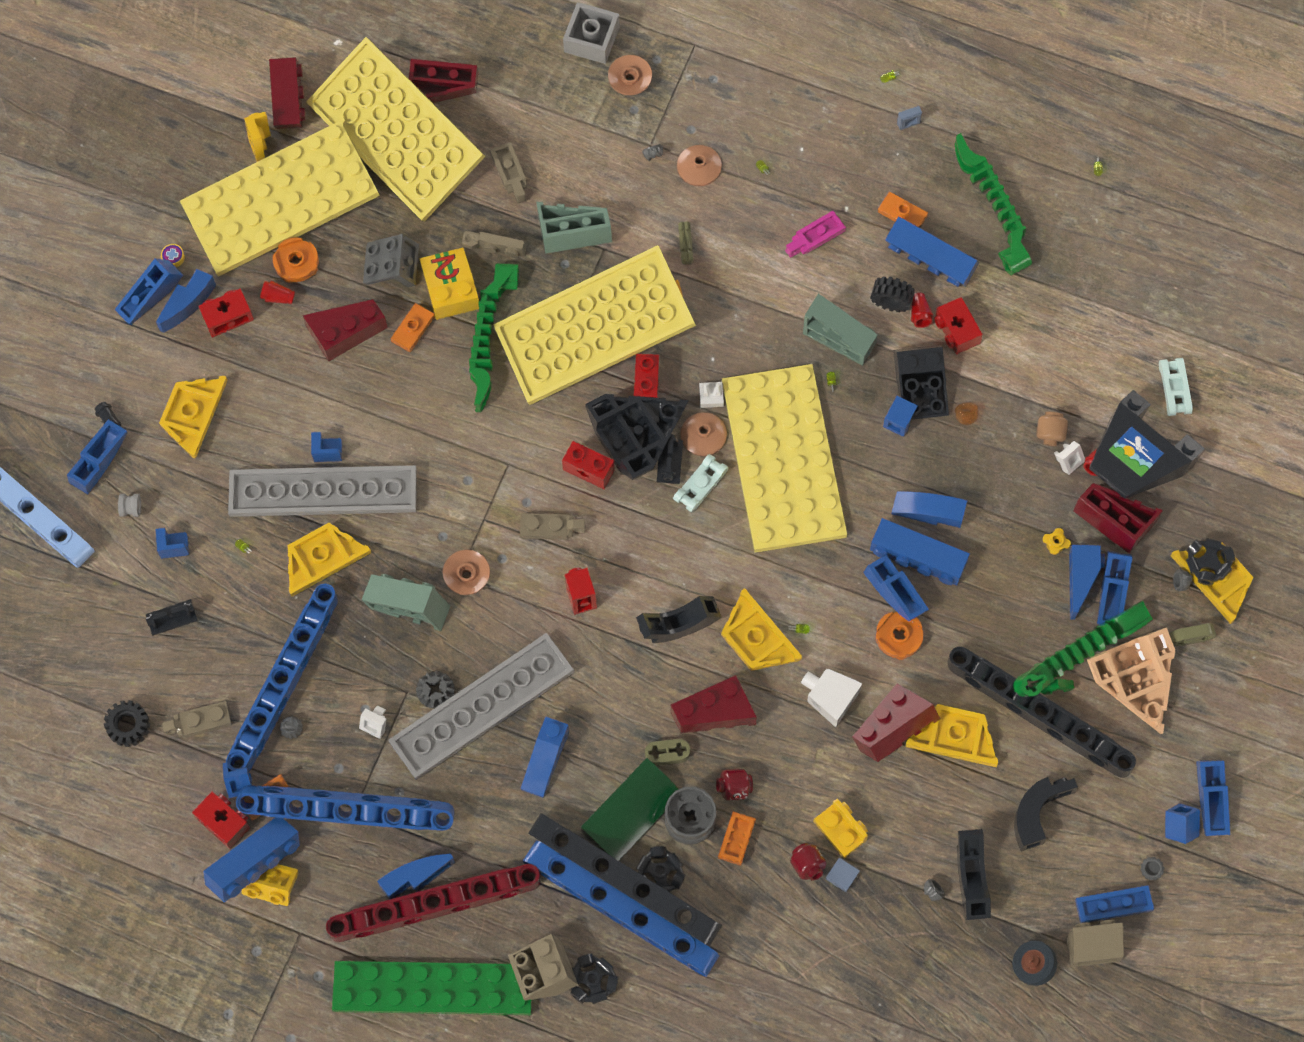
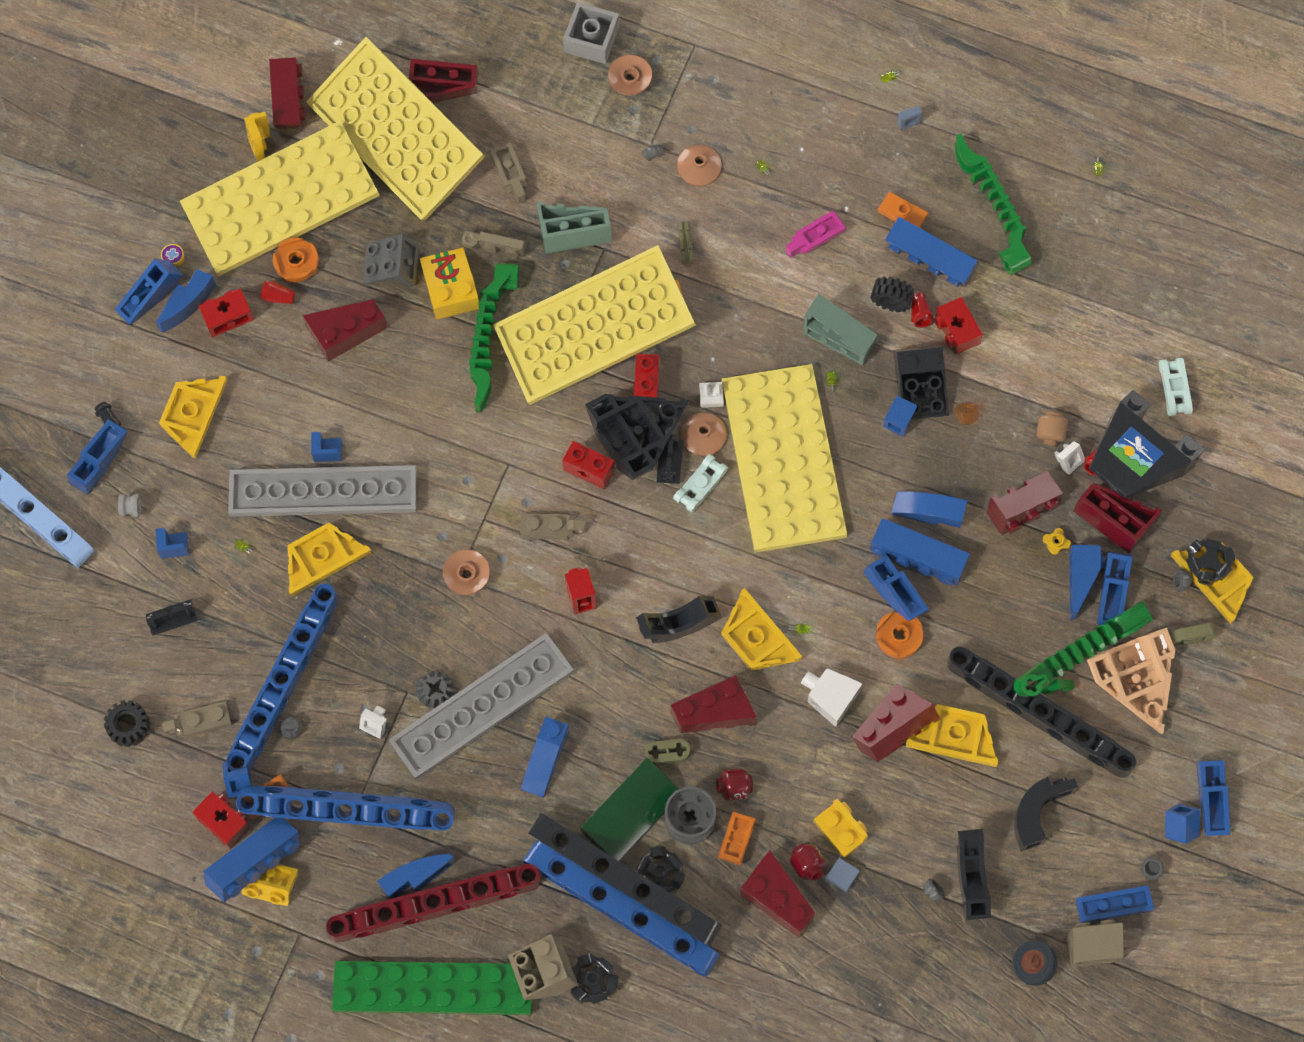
(406, 599): sand green wedge -> none
(412, 327): orange plate -> none
(777, 895): none -> dark red wedge
(1024, 503): none -> wedge

